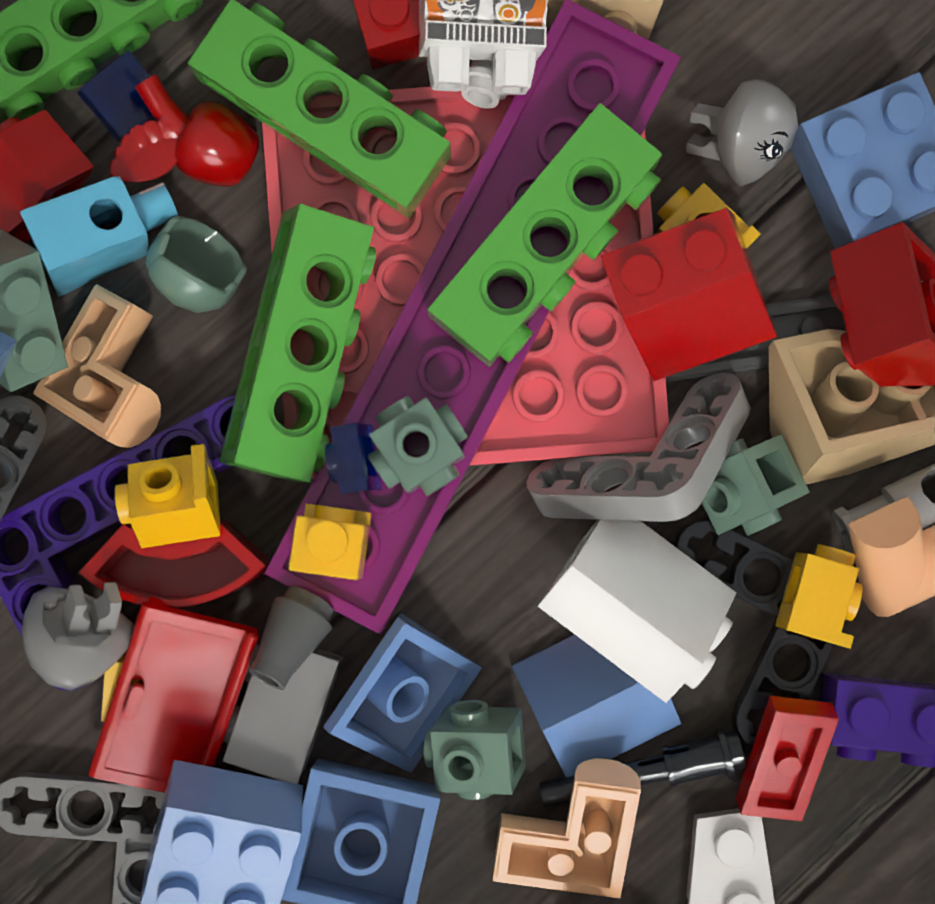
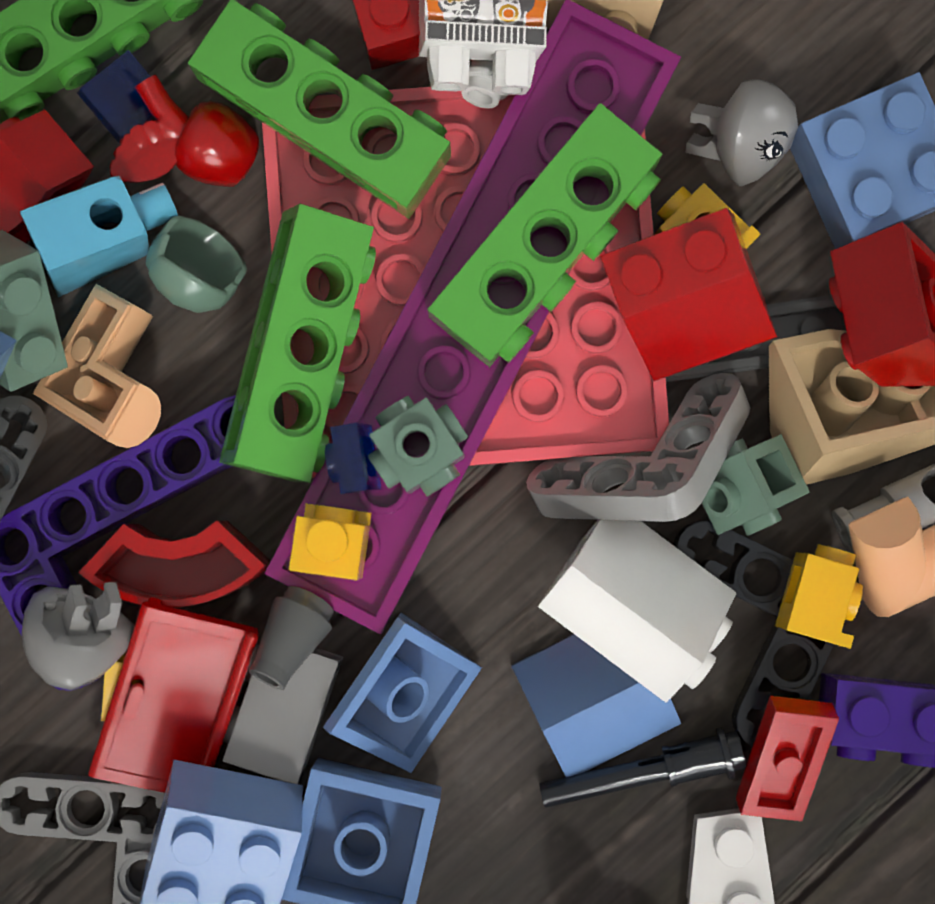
(170, 499): yellow brick -> none
(476, 750): sand green brick -> none
(587, 850): light nougat brick -> none

